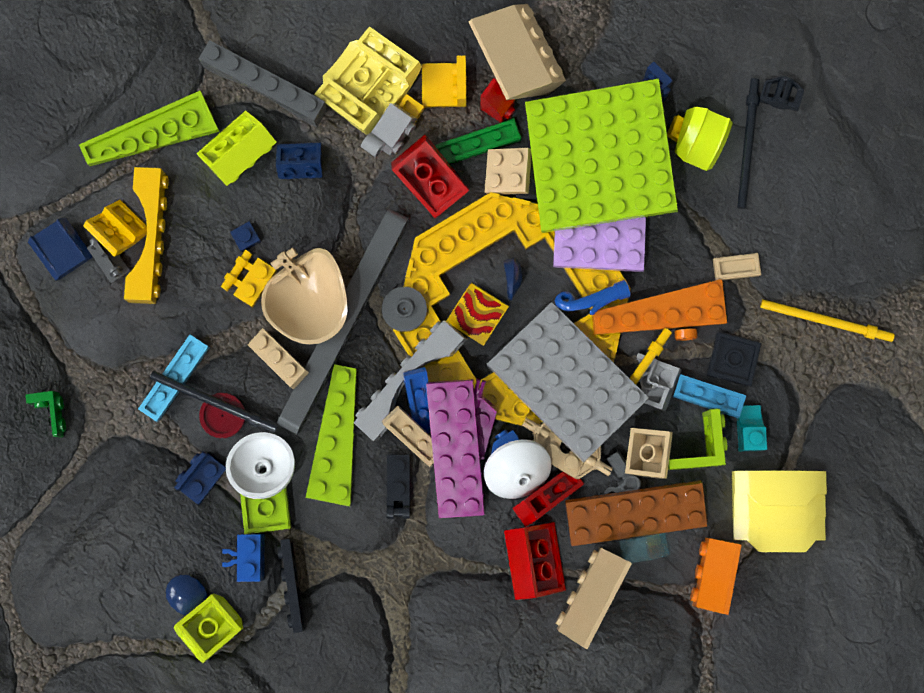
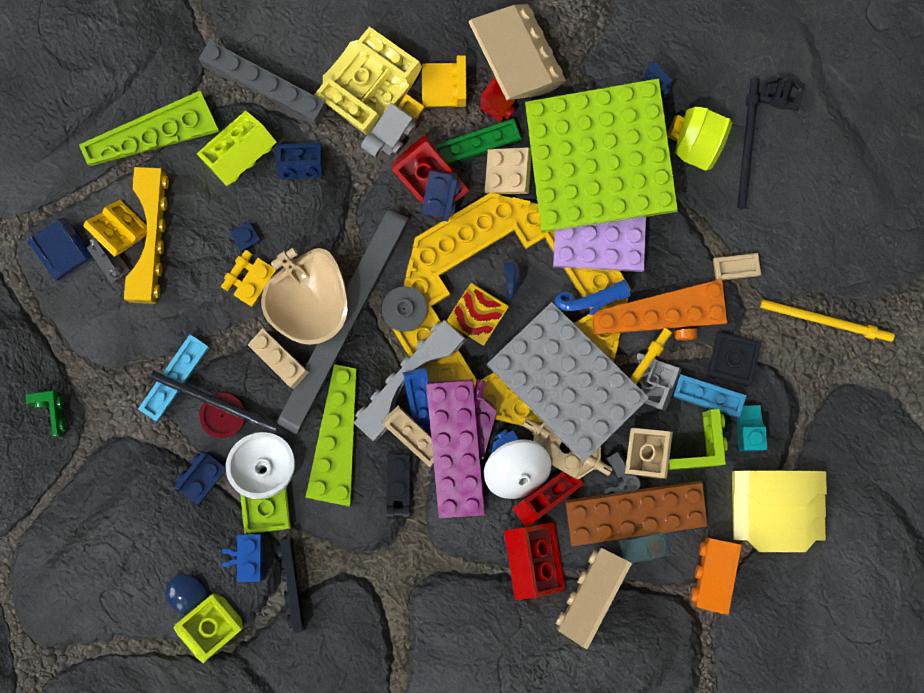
(440, 193): none -> dark blue bracket

